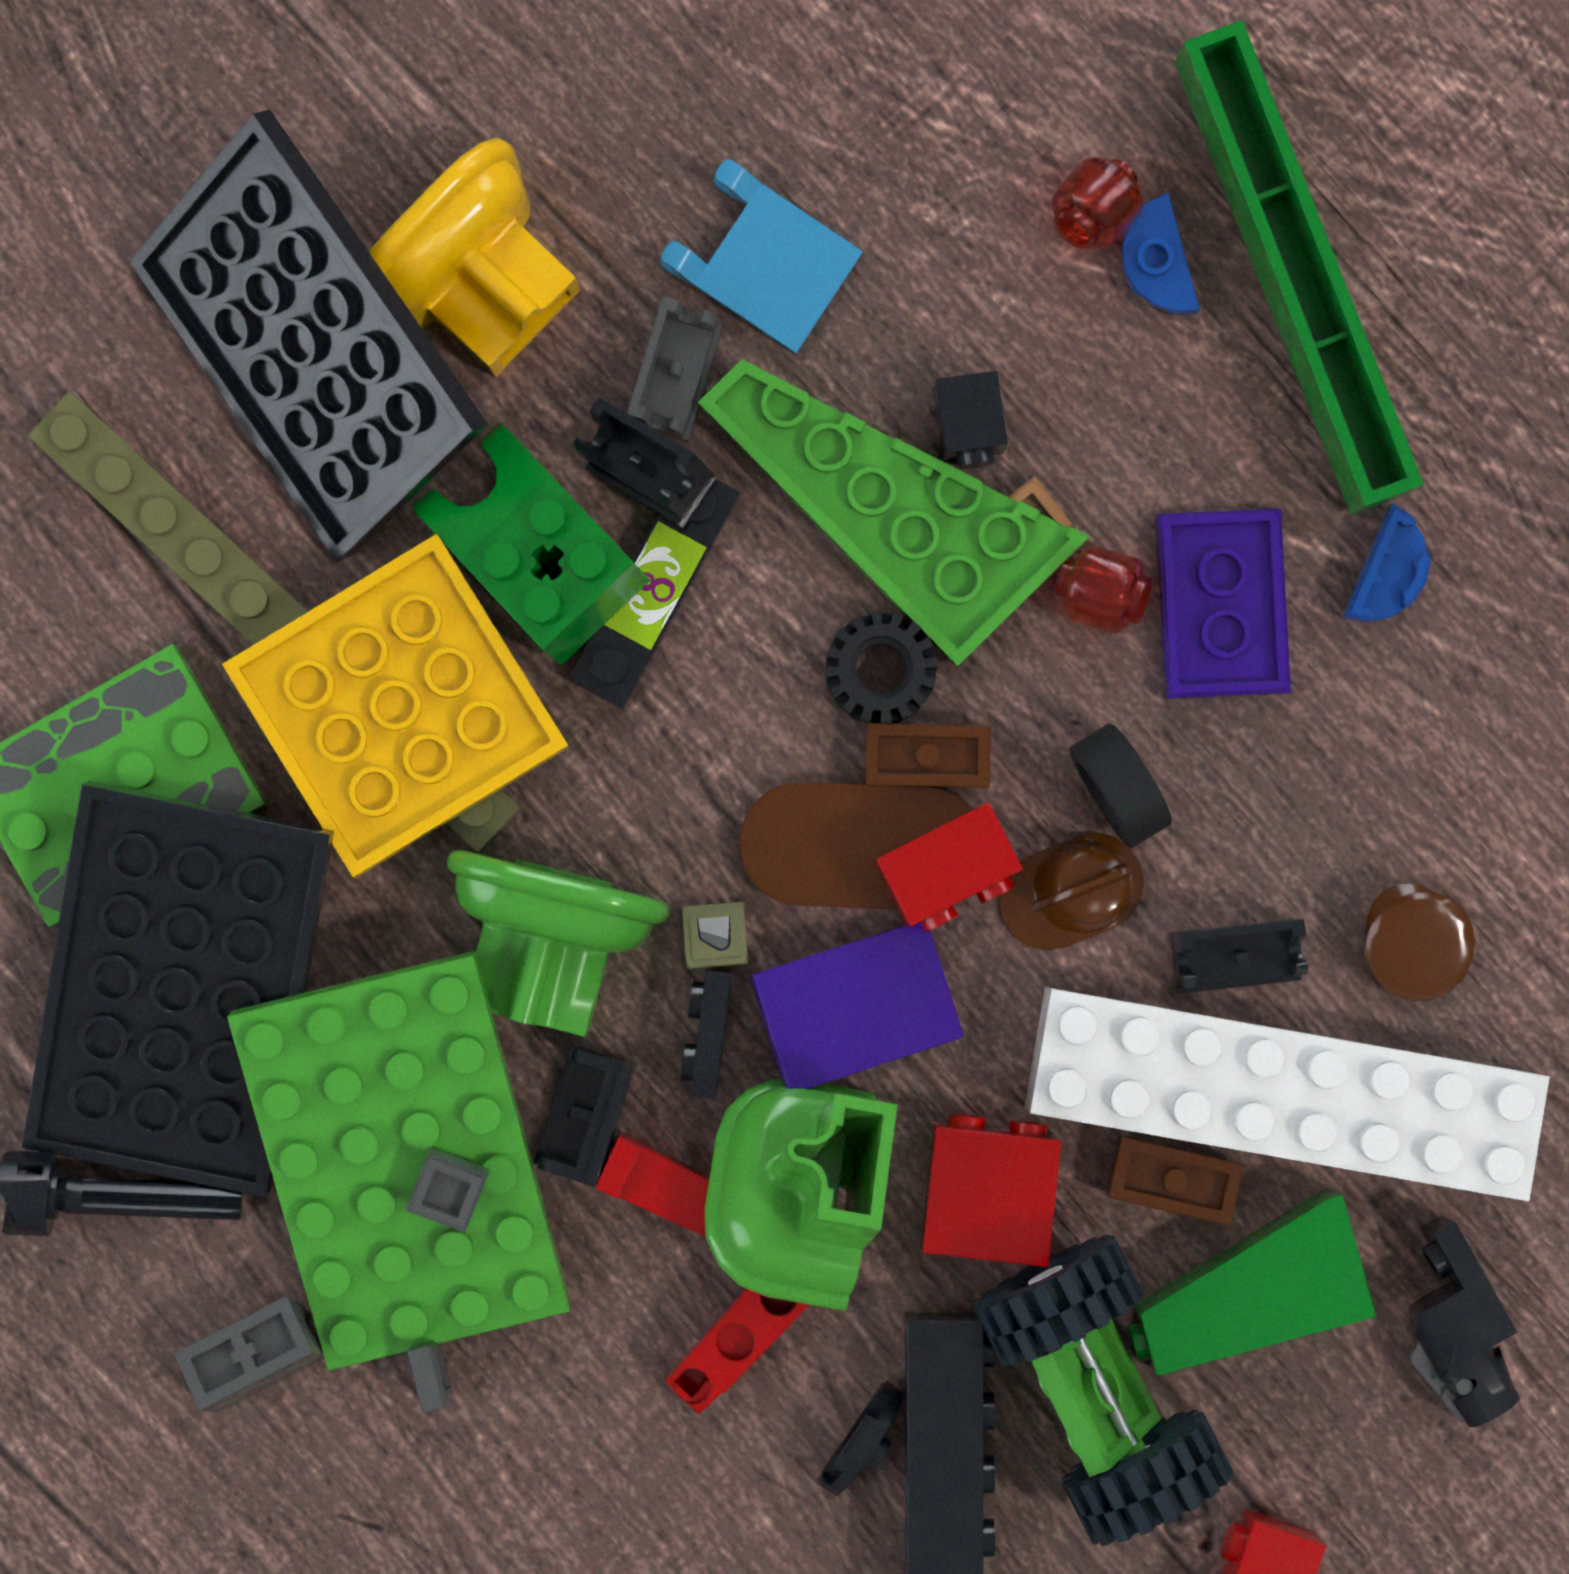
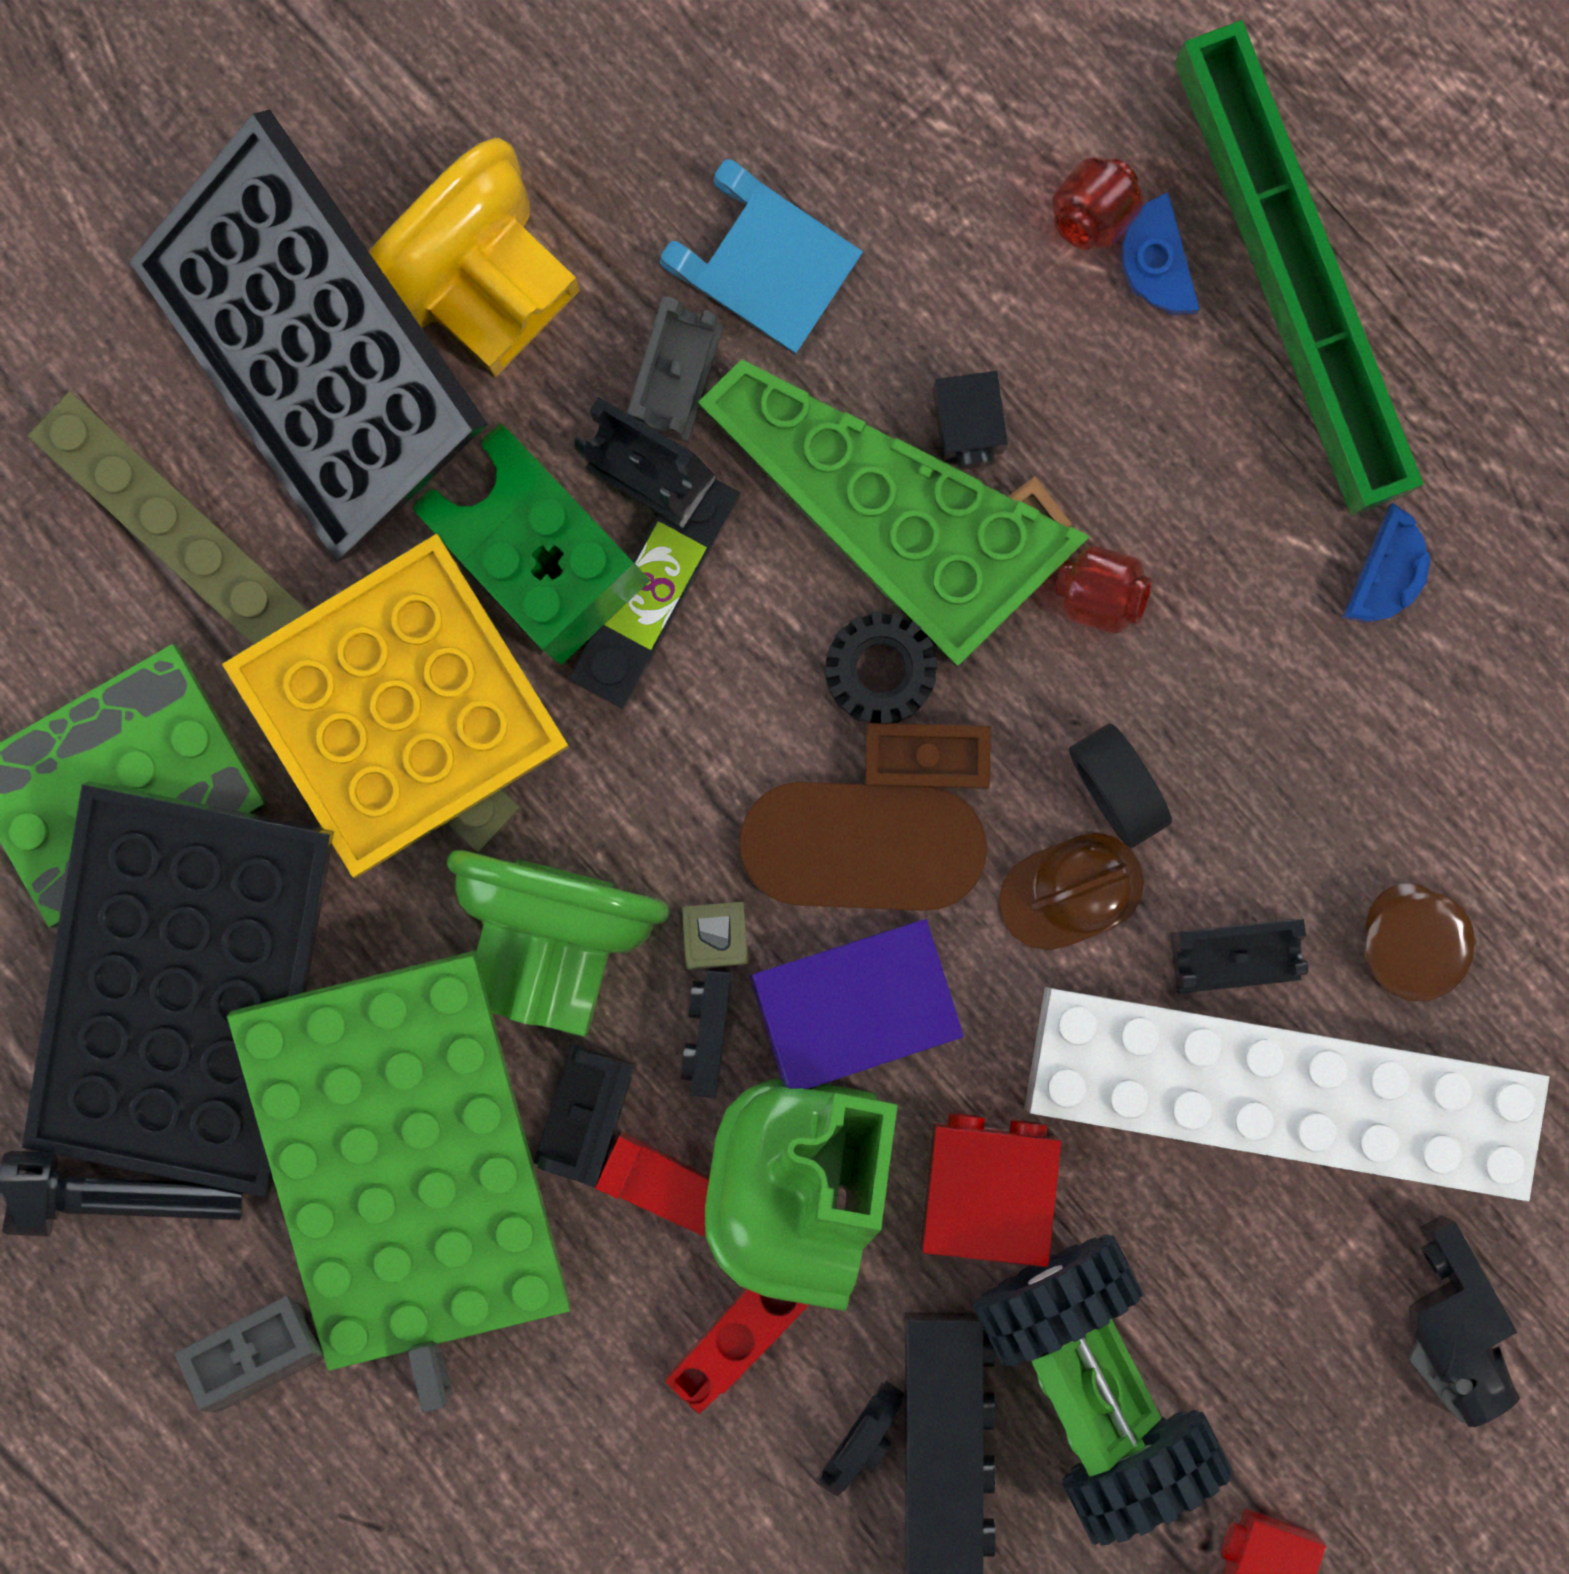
(447, 1189): dark grey tile -> none
(949, 866): red brick -> none
(1175, 1180): reddish brown plate -> none
(1223, 604): dark purple tile -> none
(1263, 1290): green slope -> none

